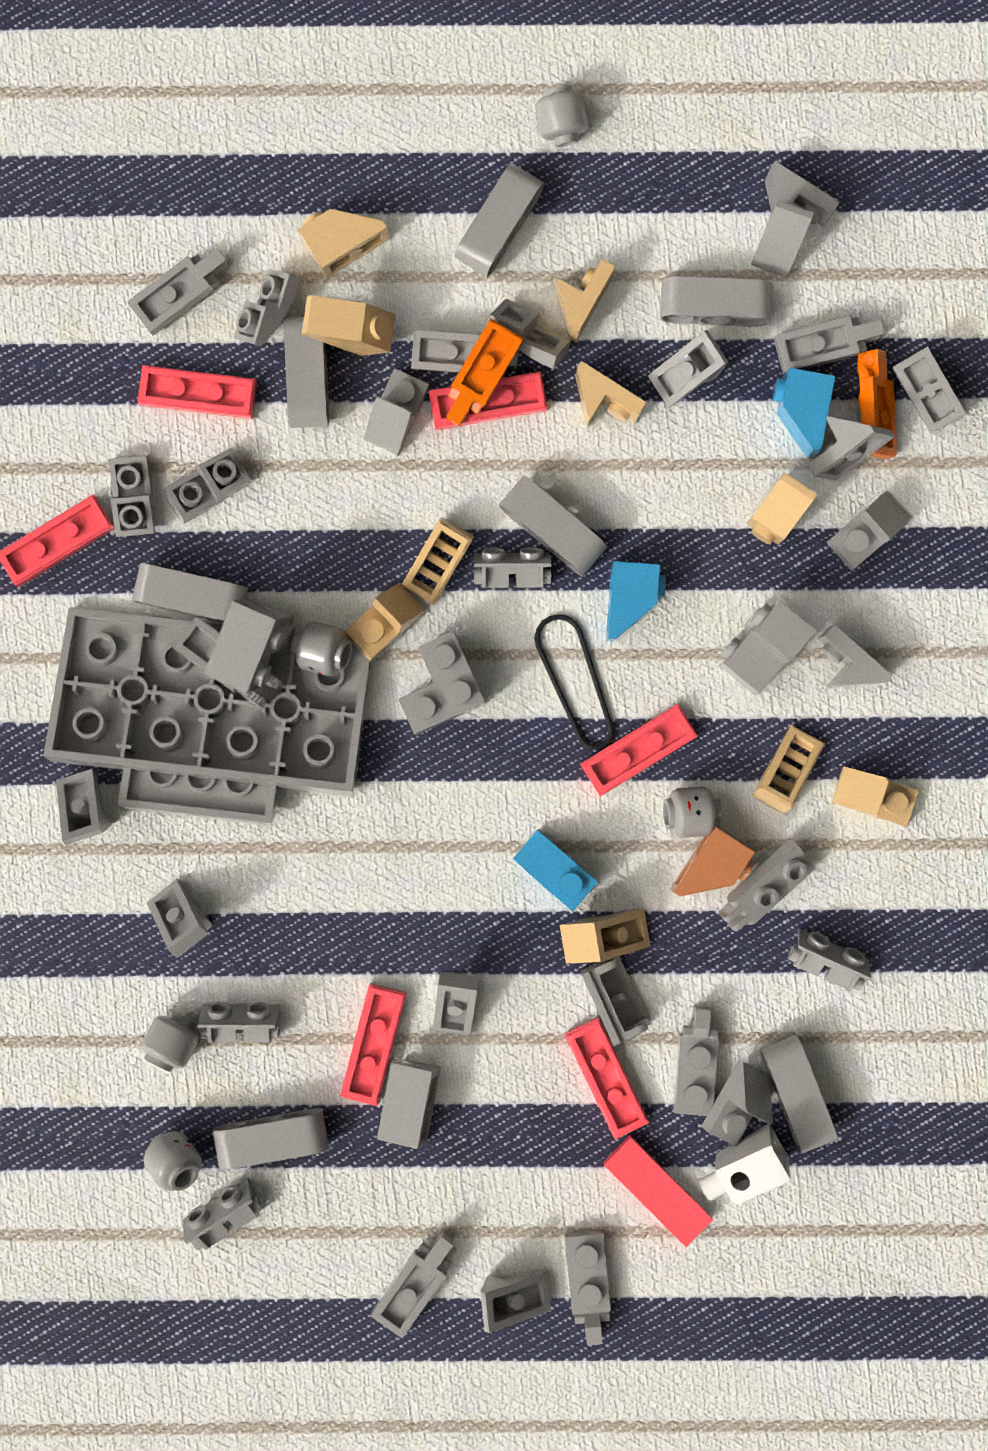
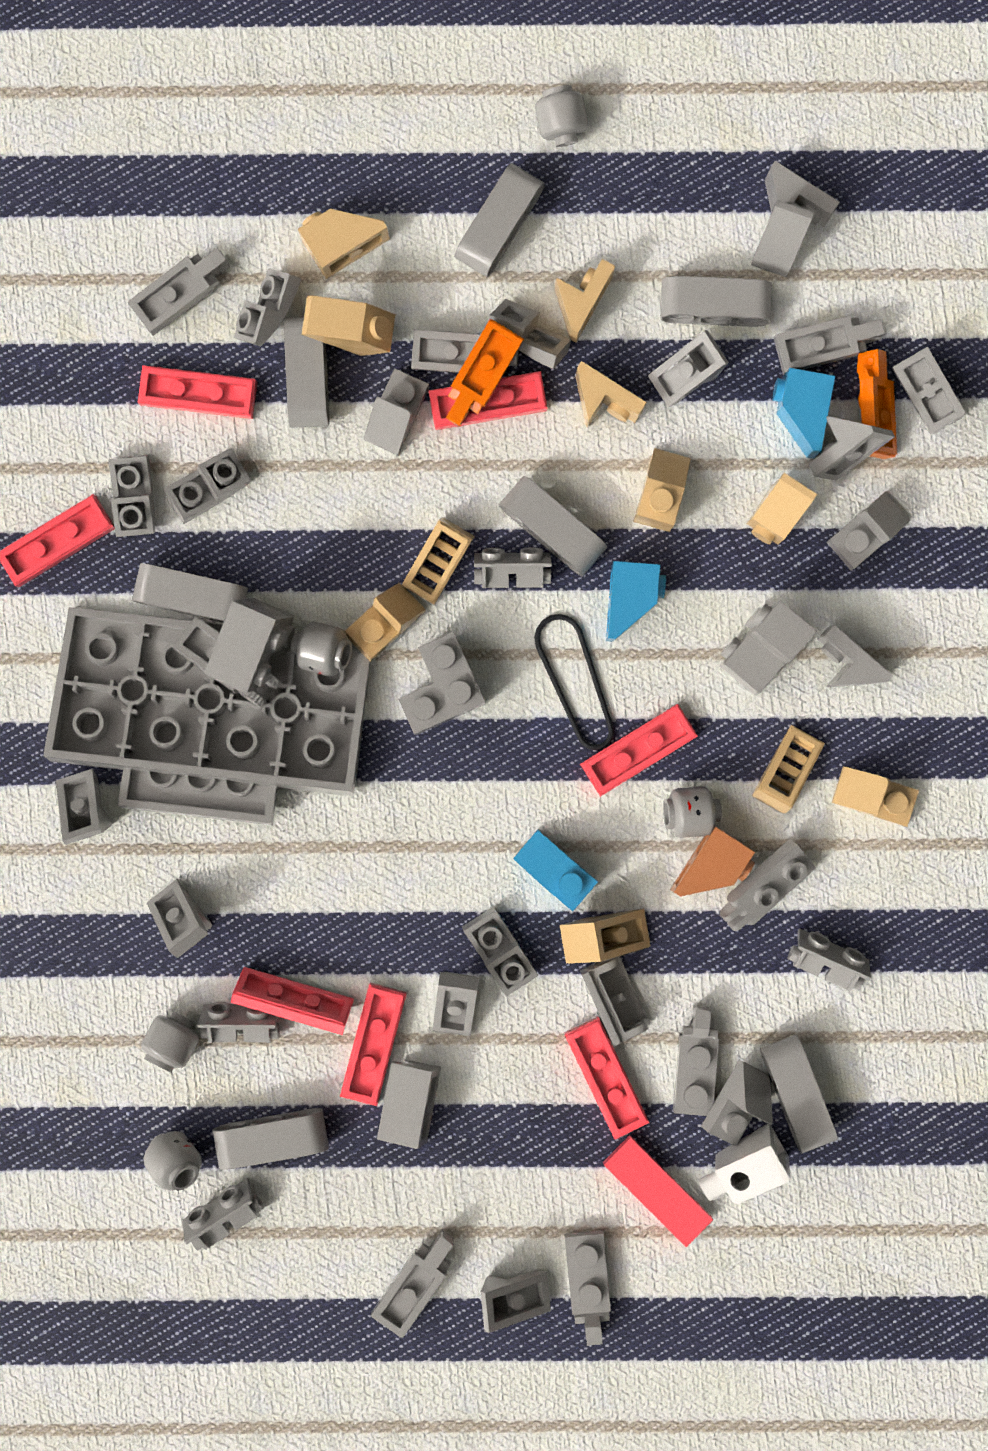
(292, 1000): none -> coral tile
(499, 951): none -> light grey slope
(662, 490): none -> tan slope

